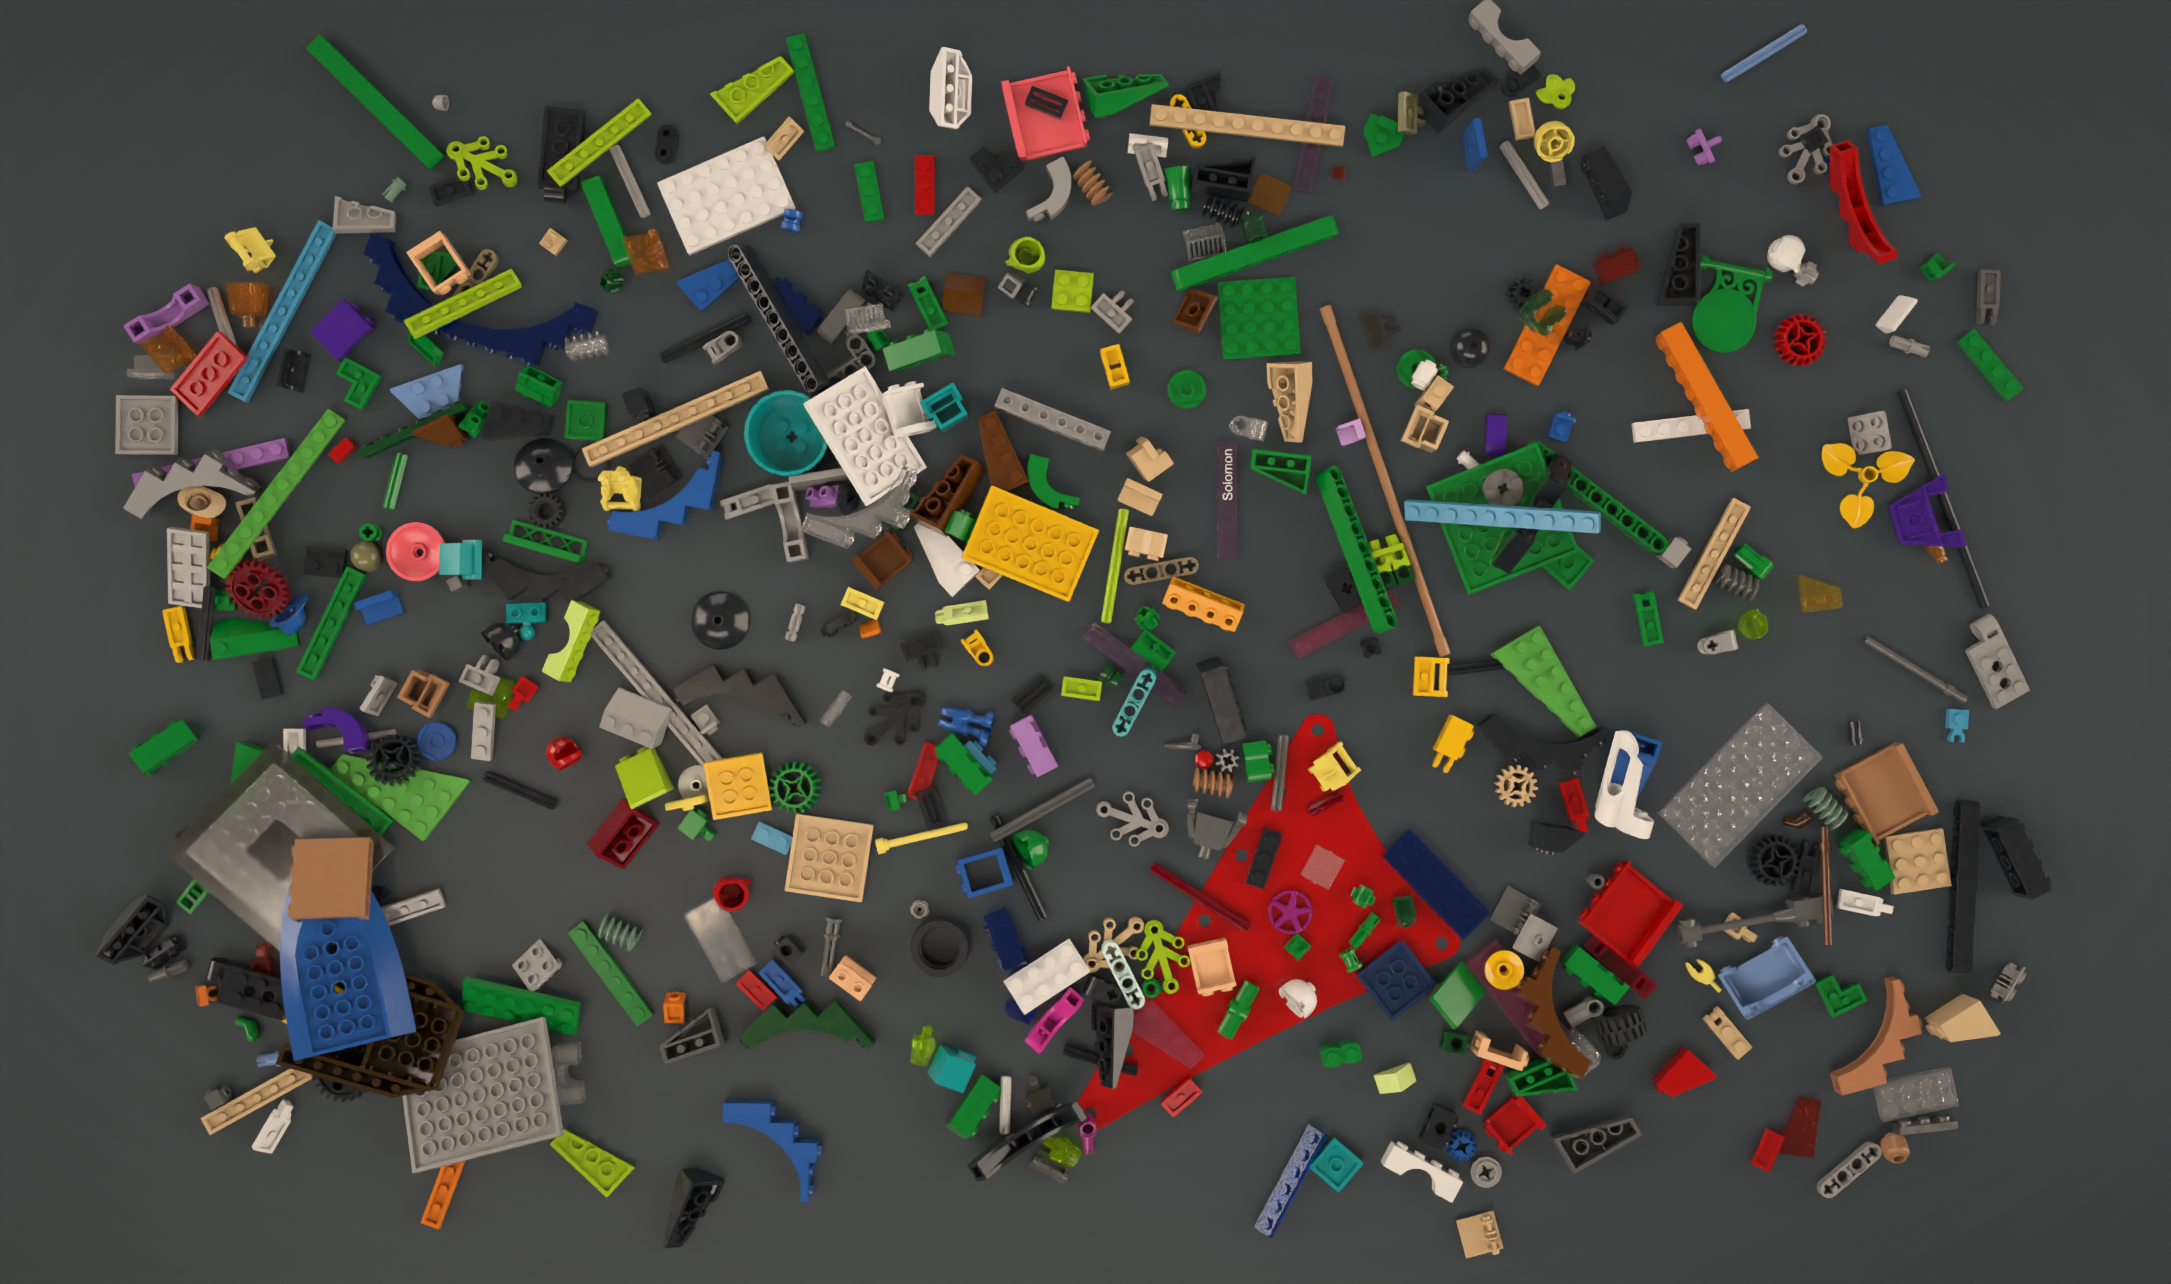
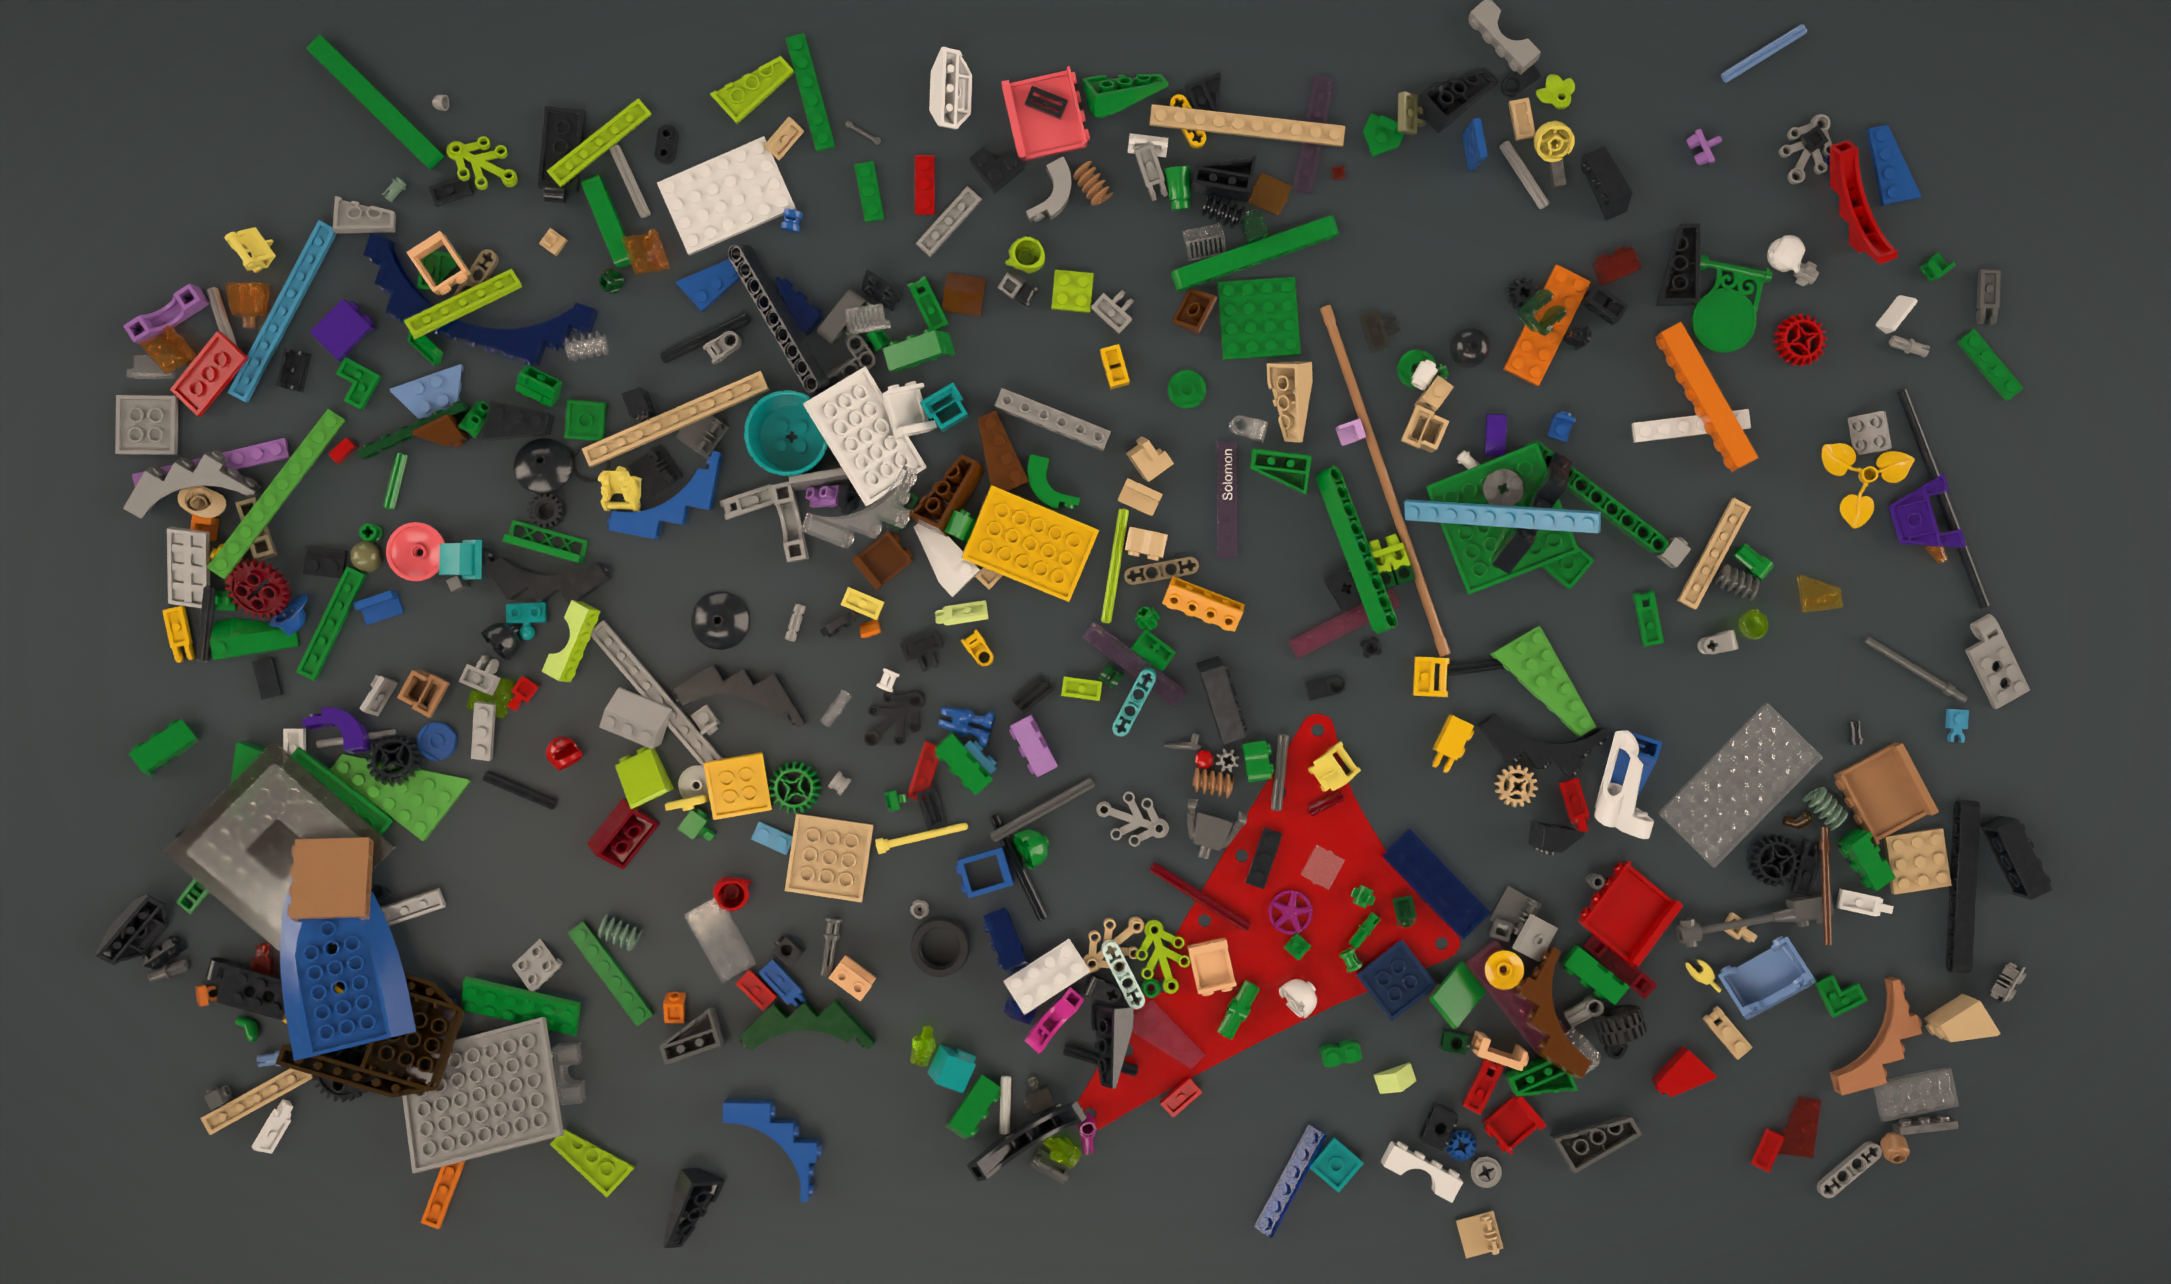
(839, 783): none -> light grey wheel
(1501, 930): none -> dark grey slope

